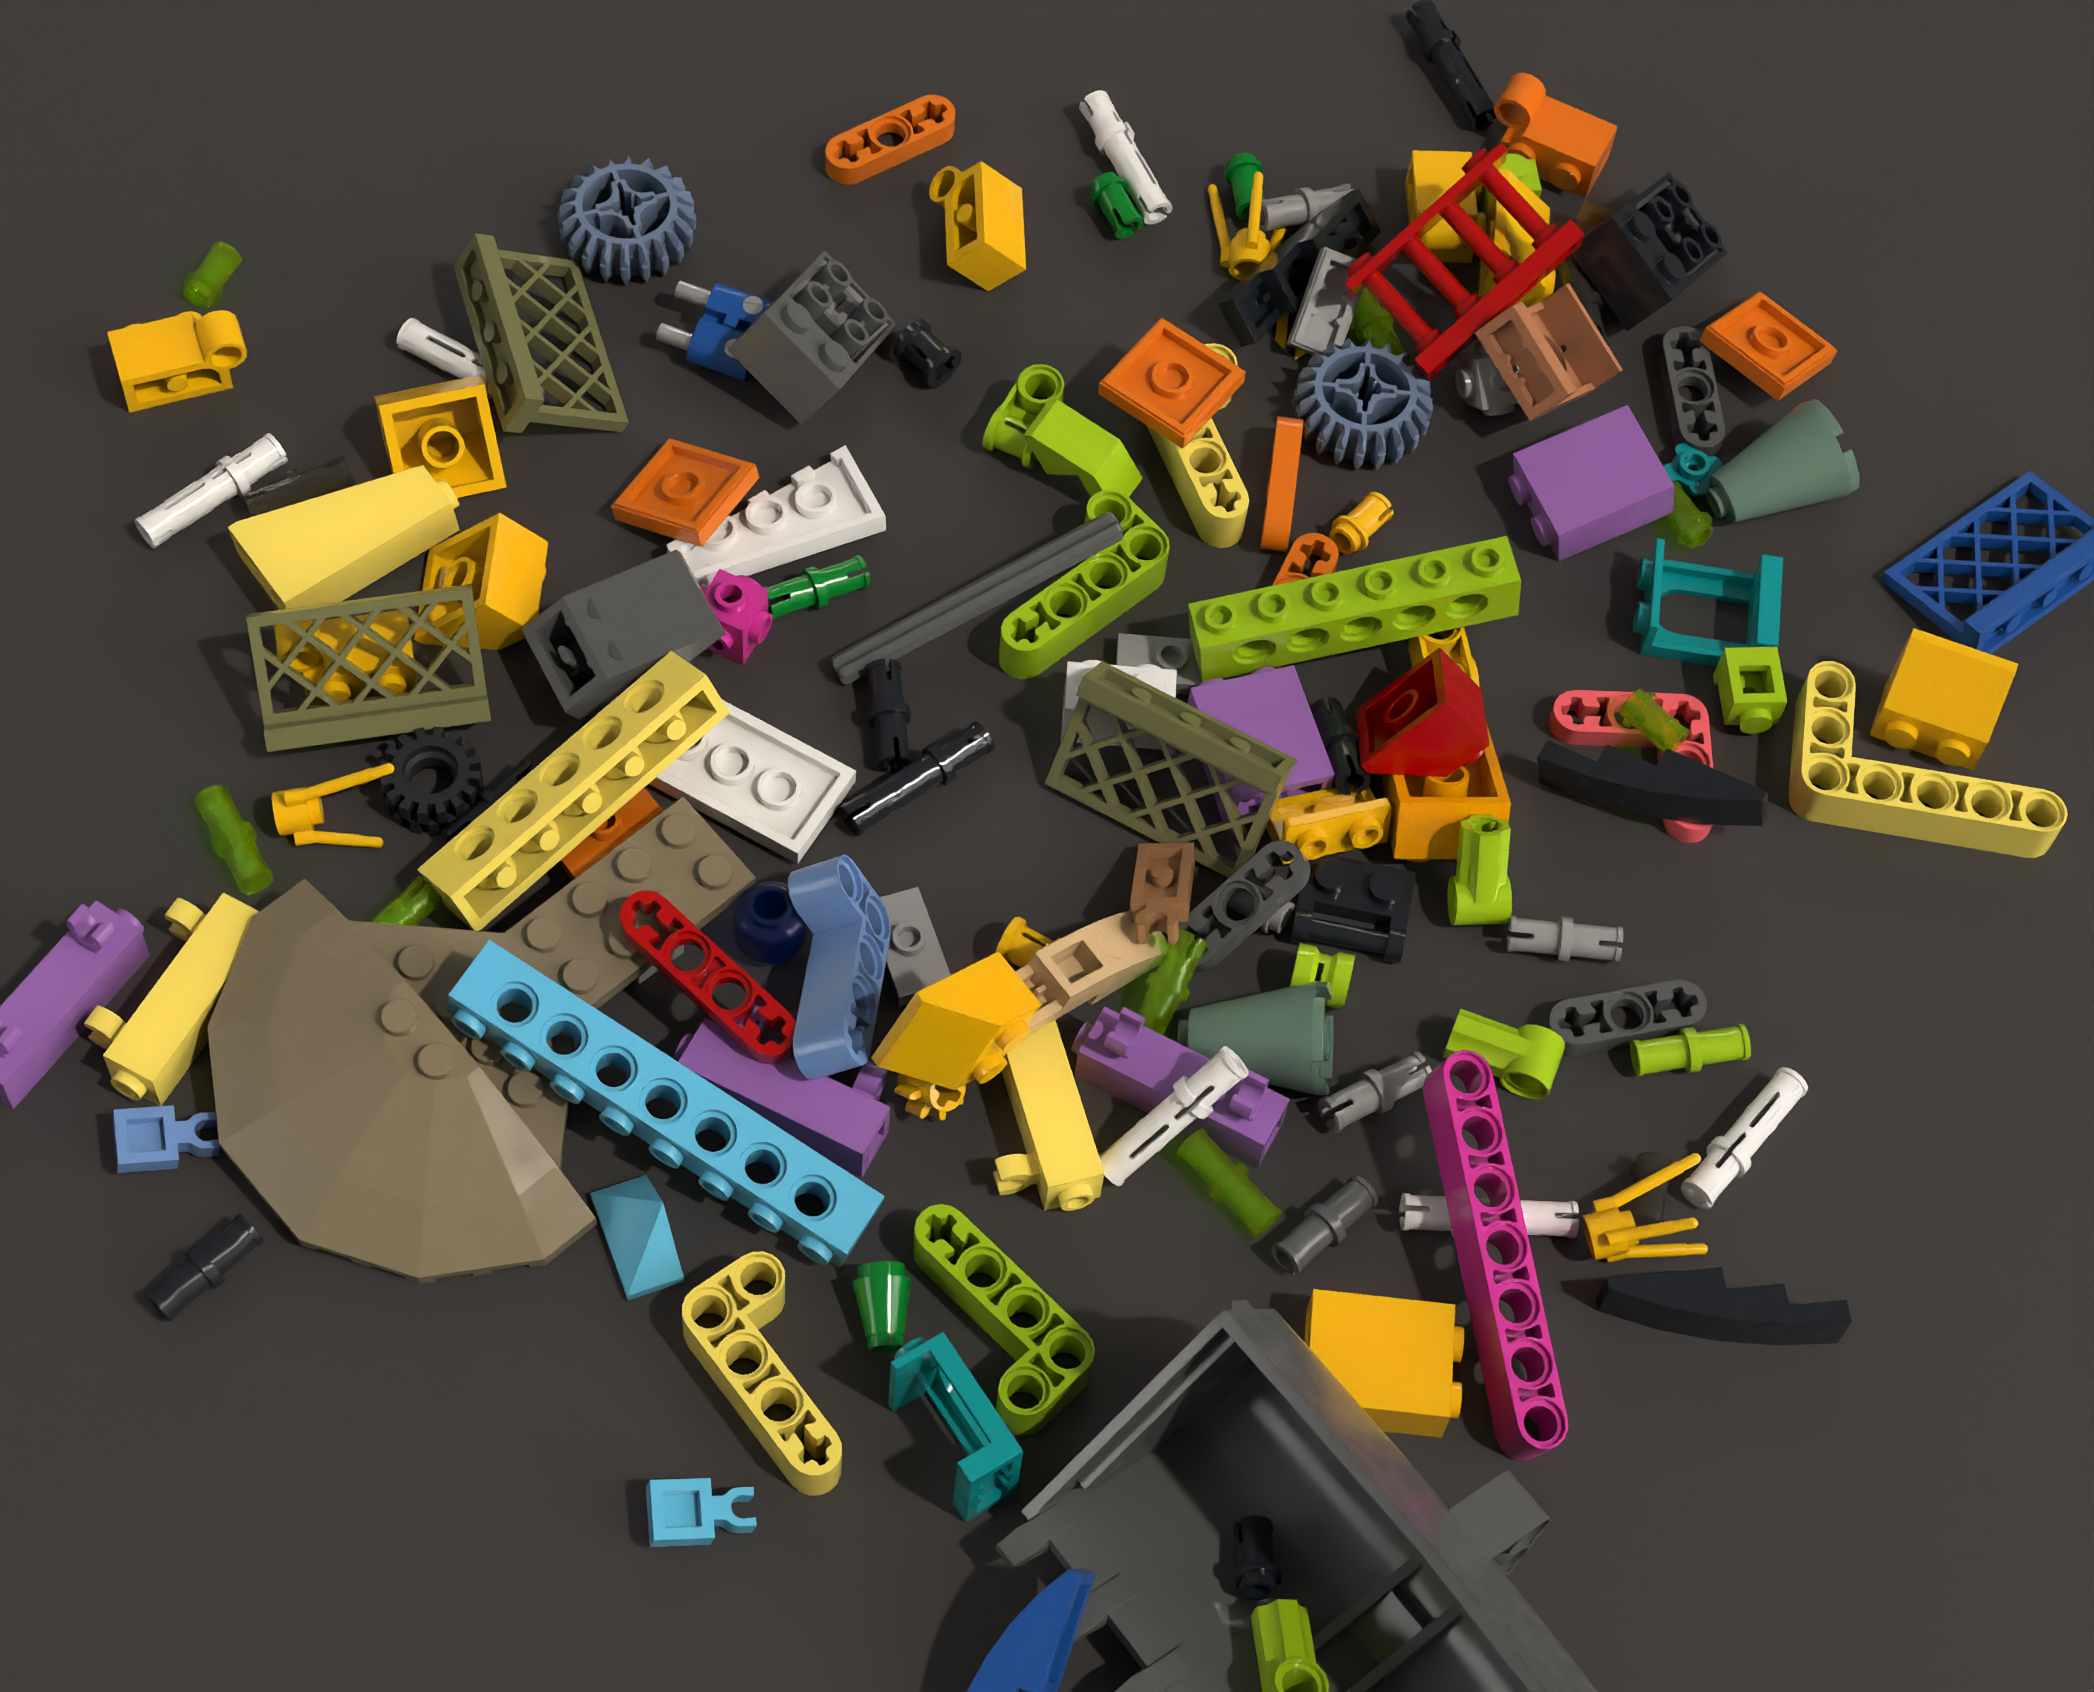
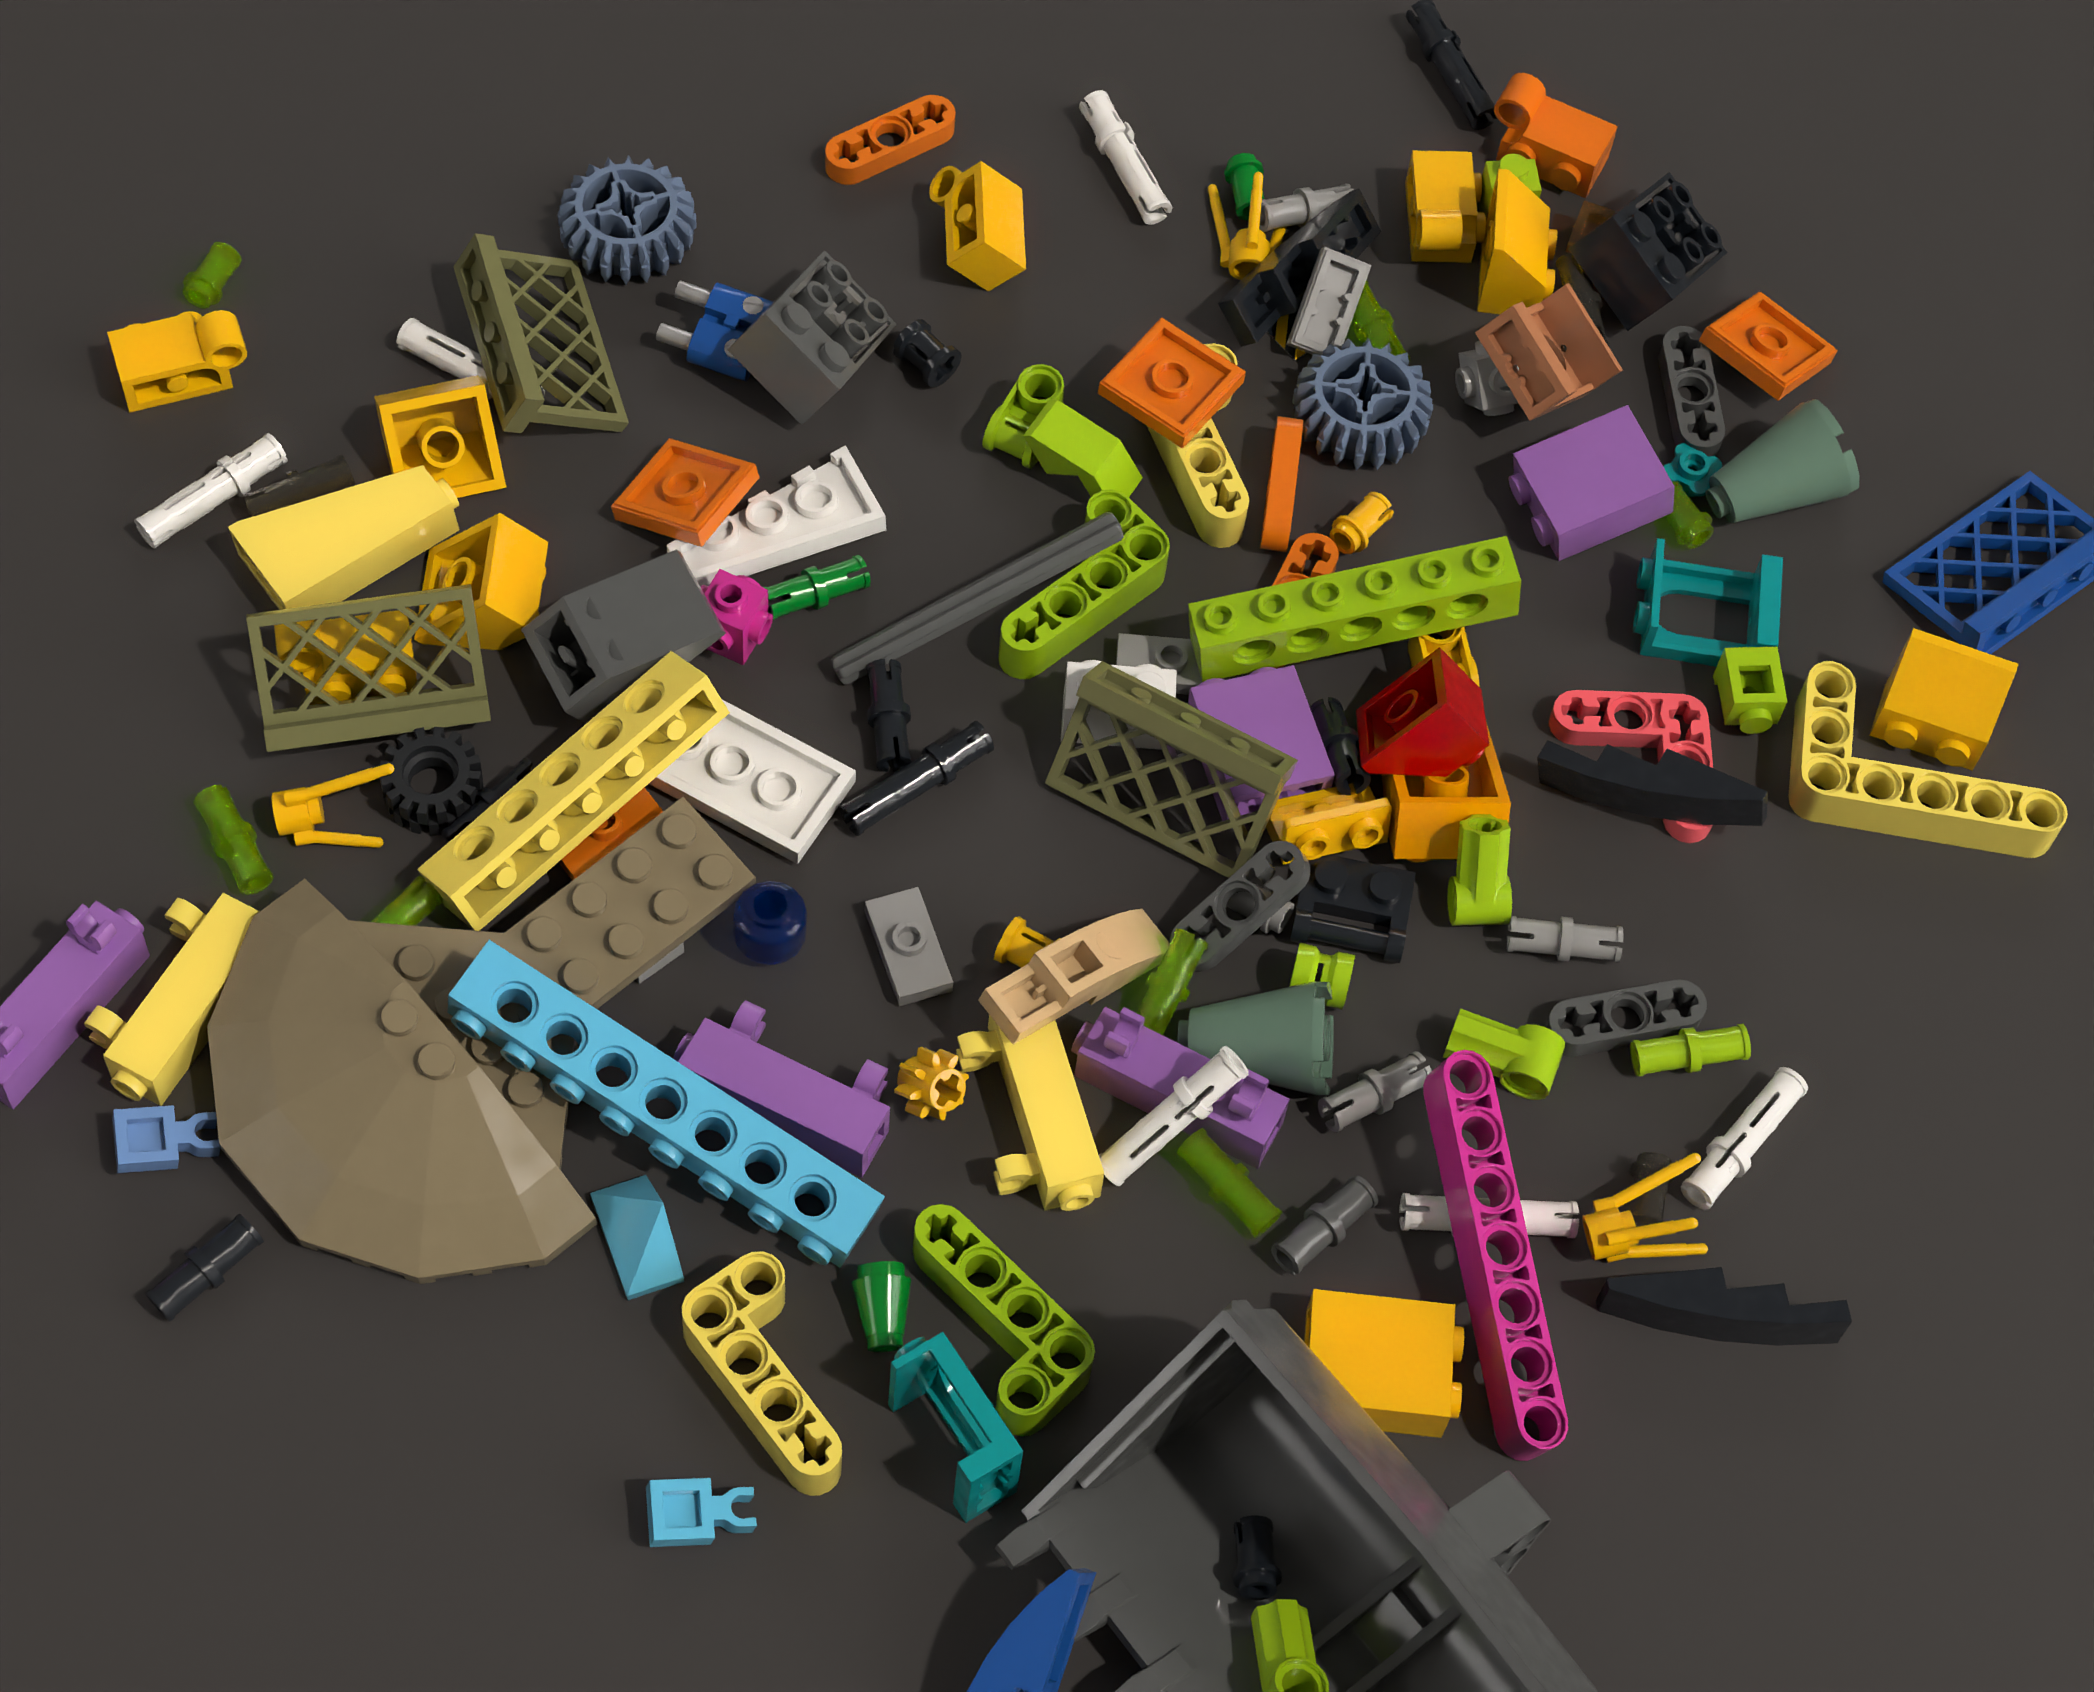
(702, 982): red beam -> none
(842, 968): medium blue beam -> none
(961, 1026): yellow slope -> none
(1110, 195): green pin -> none
(1162, 888): medium nougat plate -> none
(1472, 311): red fence -> none
(1653, 721): clear neon green pin -> none

